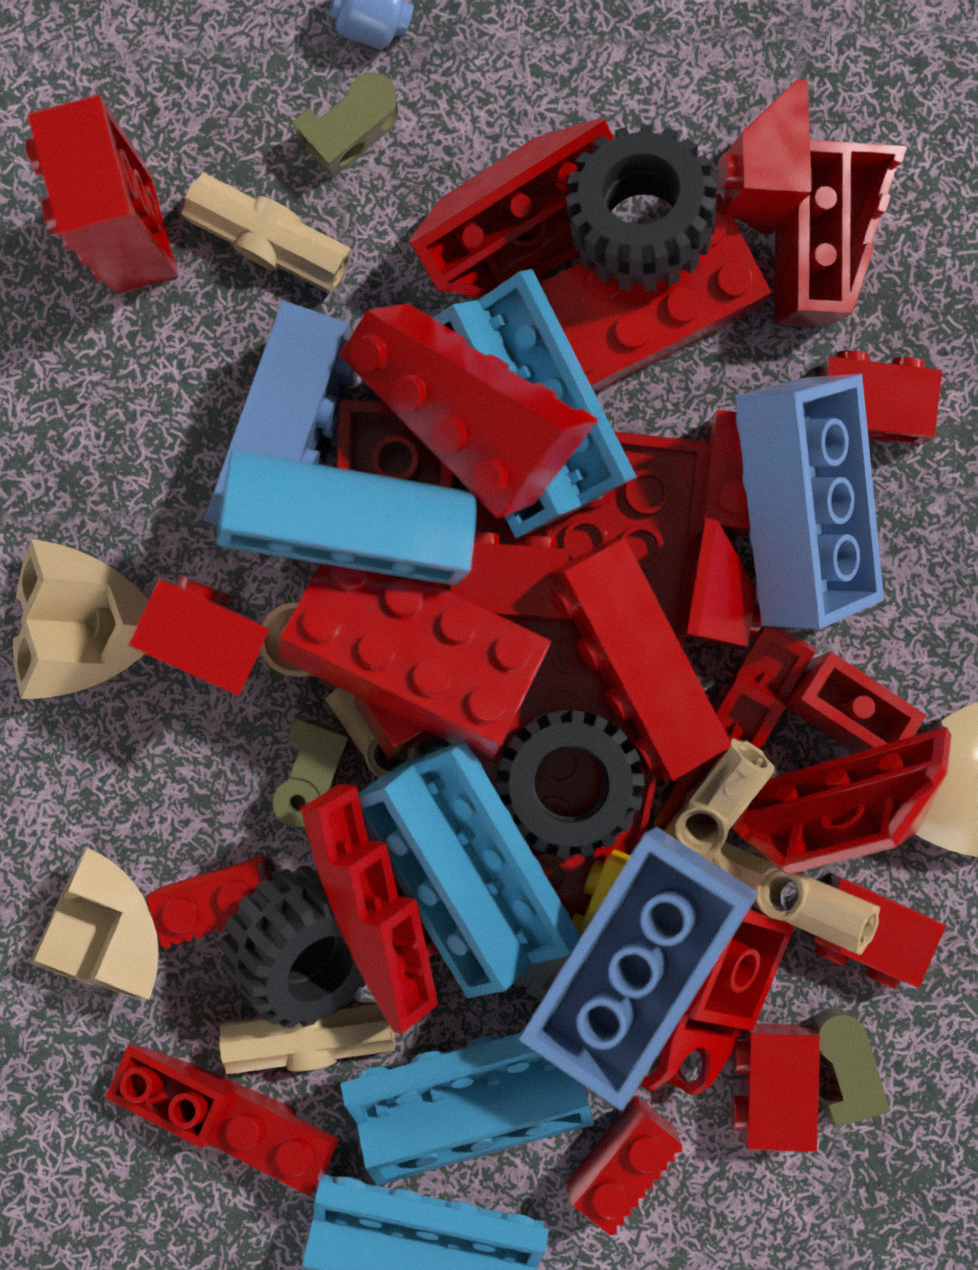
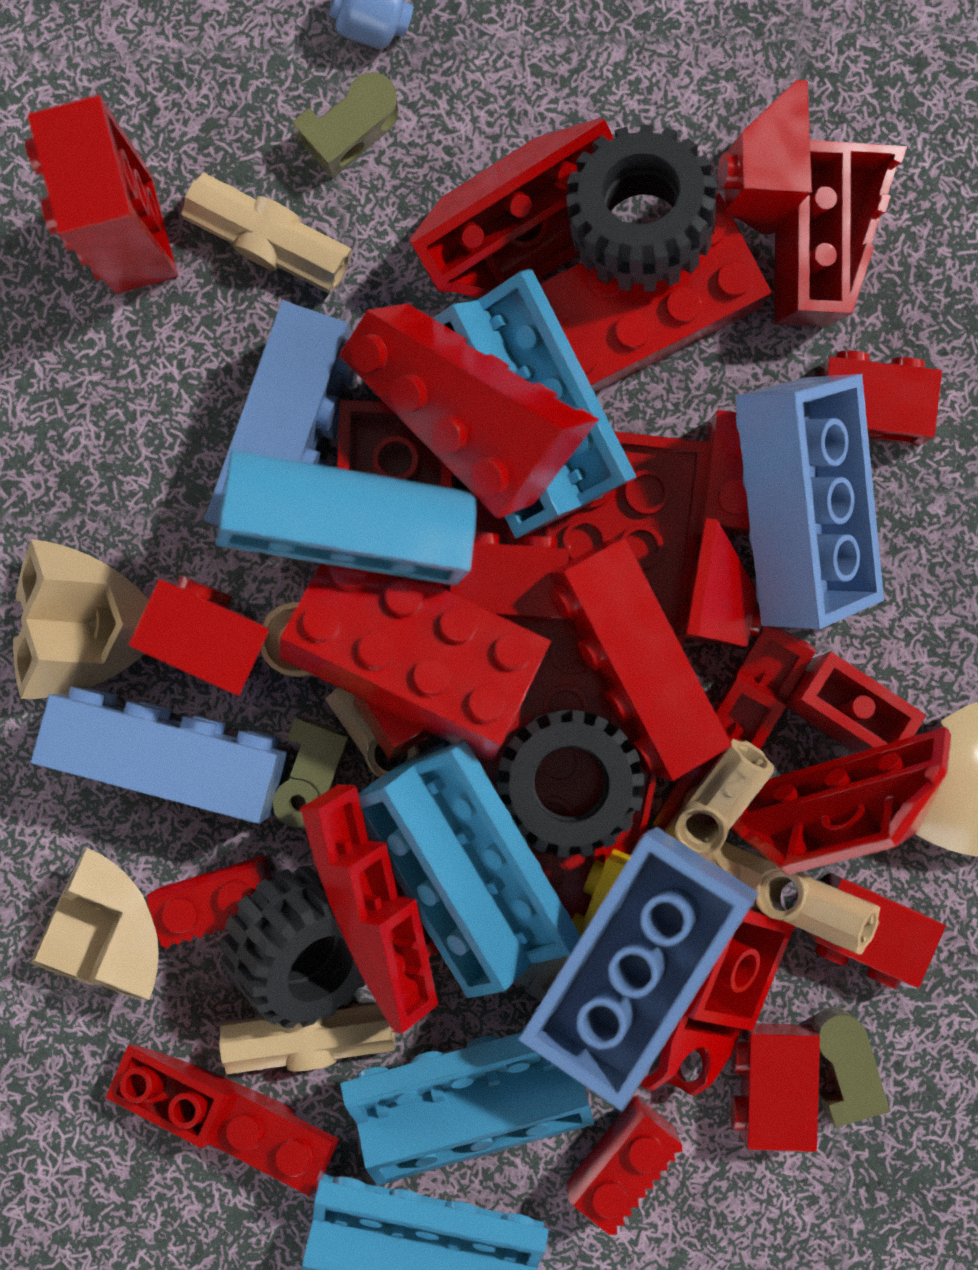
(161, 756): none -> medium blue brick

